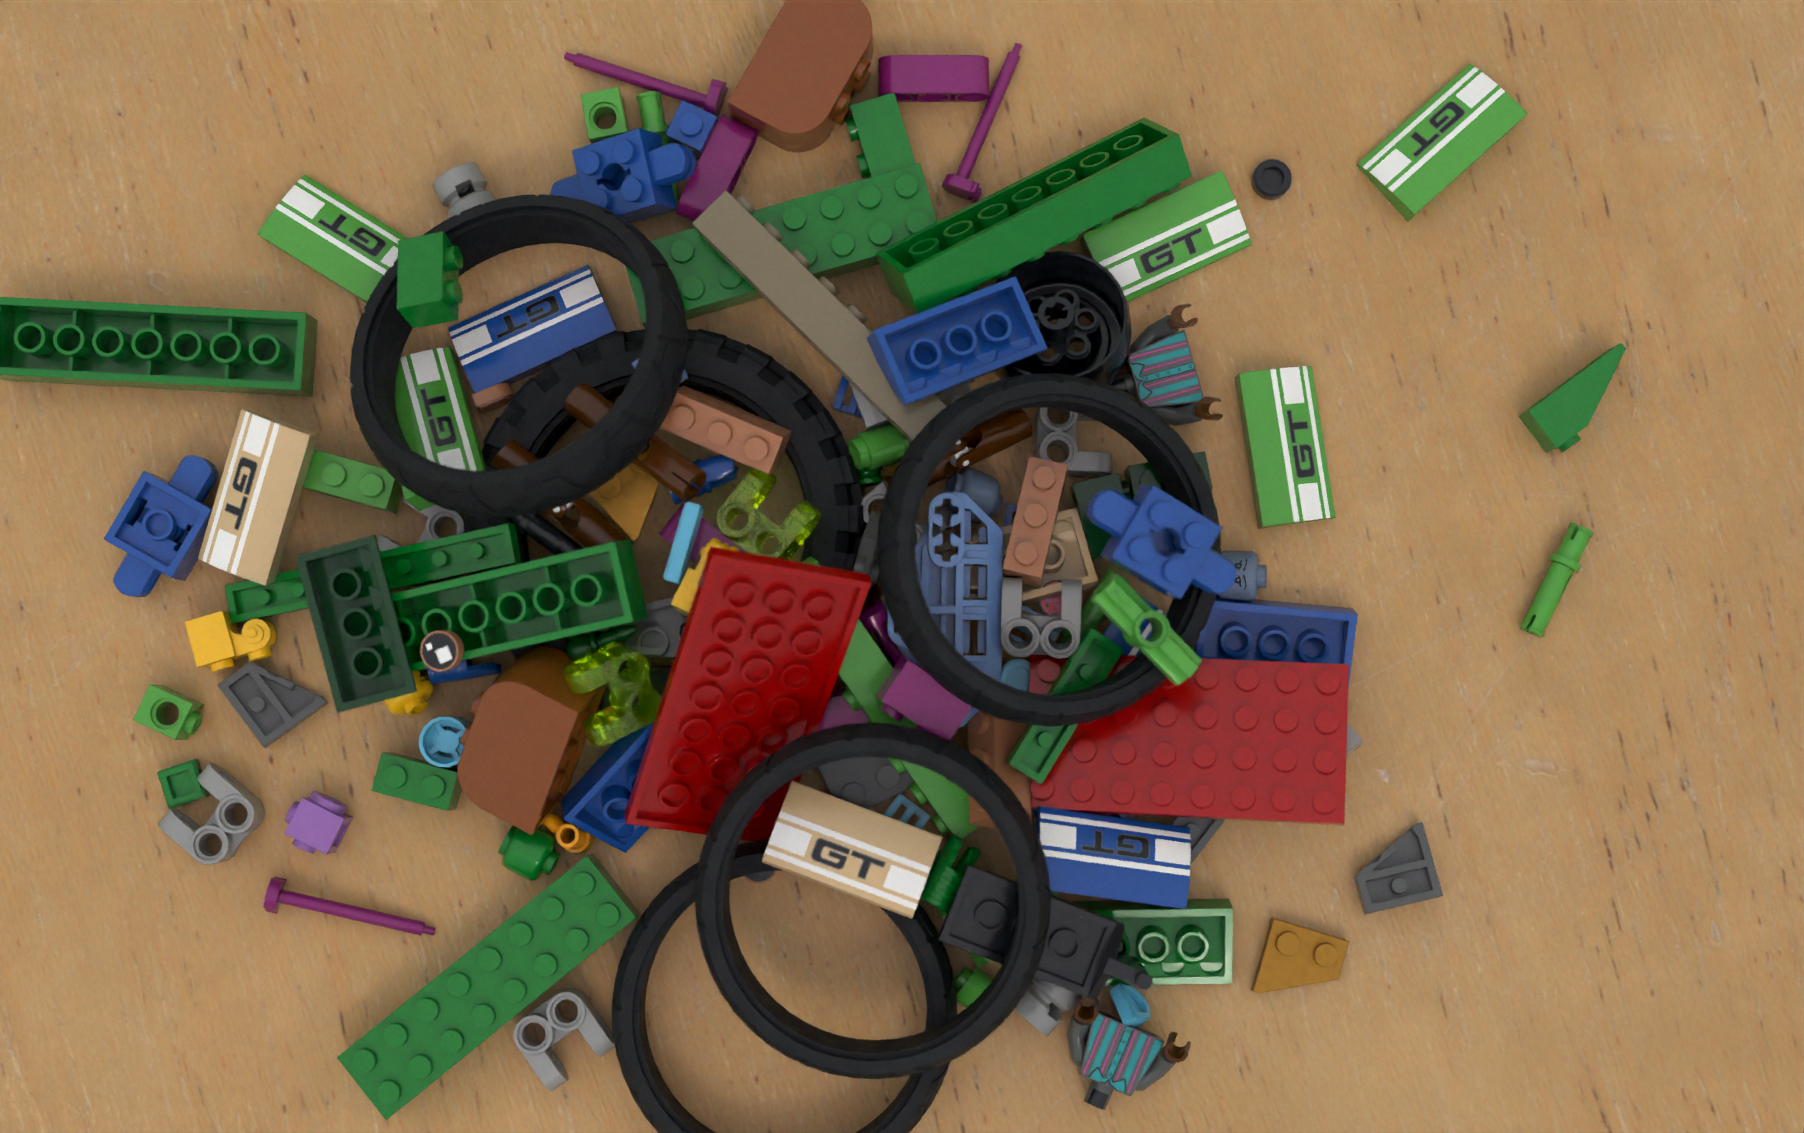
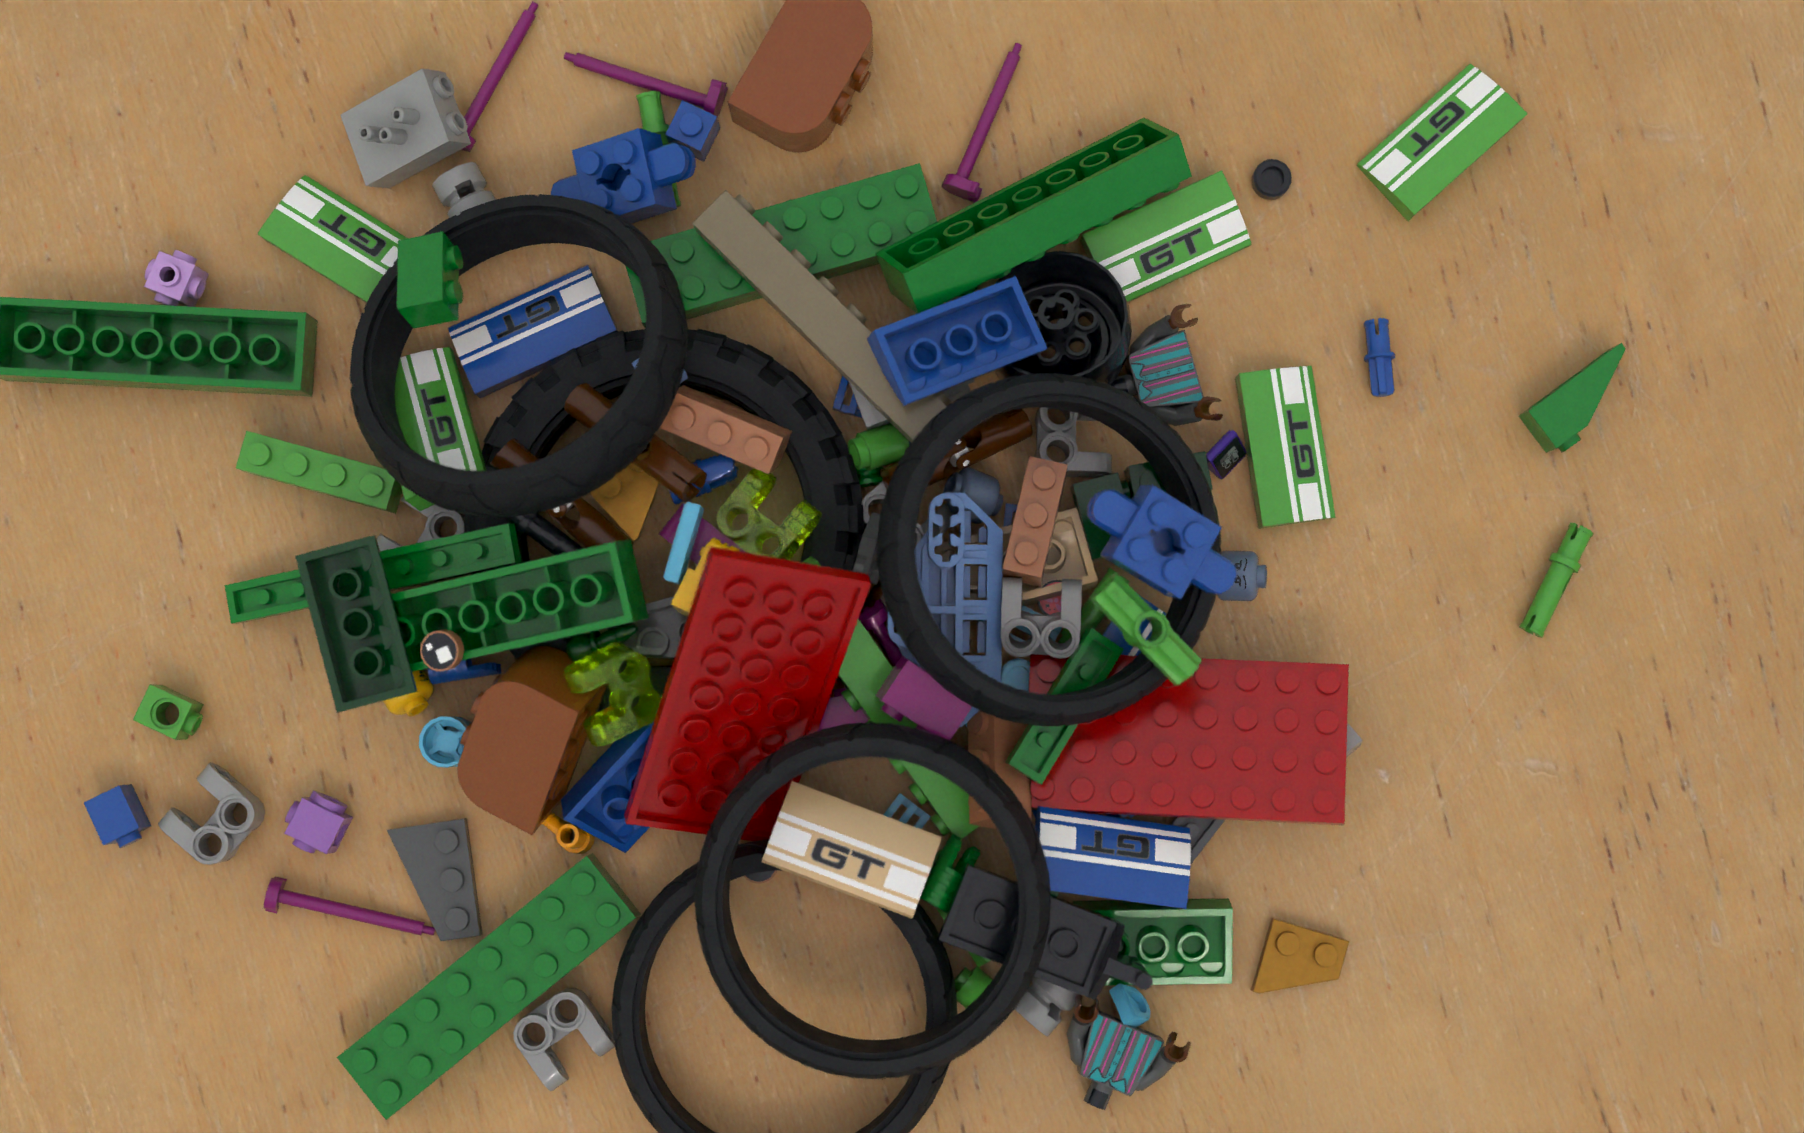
(118, 816): none -> blue brick
(162, 526): blue brick -> none
(175, 279): none -> lavender brick
(181, 785): green tile -> none
(219, 643): yellow brick -> none
(257, 497): tan slope -> none
(269, 702): dark grey wing -> none
(406, 128): none -> light grey piece
(417, 781): green brick -> none
(443, 875): none -> dark grey wing
(492, 397): nougat tile -> none
(498, 70): none -> magenta piece
(528, 853): green head -> none
(604, 103): bright green brick -> none
(717, 166): magenta beam -> none
(864, 780): dark grey wing -> none
(880, 136): green brick -> none
(934, 78): magenta beam -> none
(1225, 454): none -> slope
(1278, 632): blue slope -> none
(1379, 358): none -> blue axle
(1399, 874): dark grey wing -> none

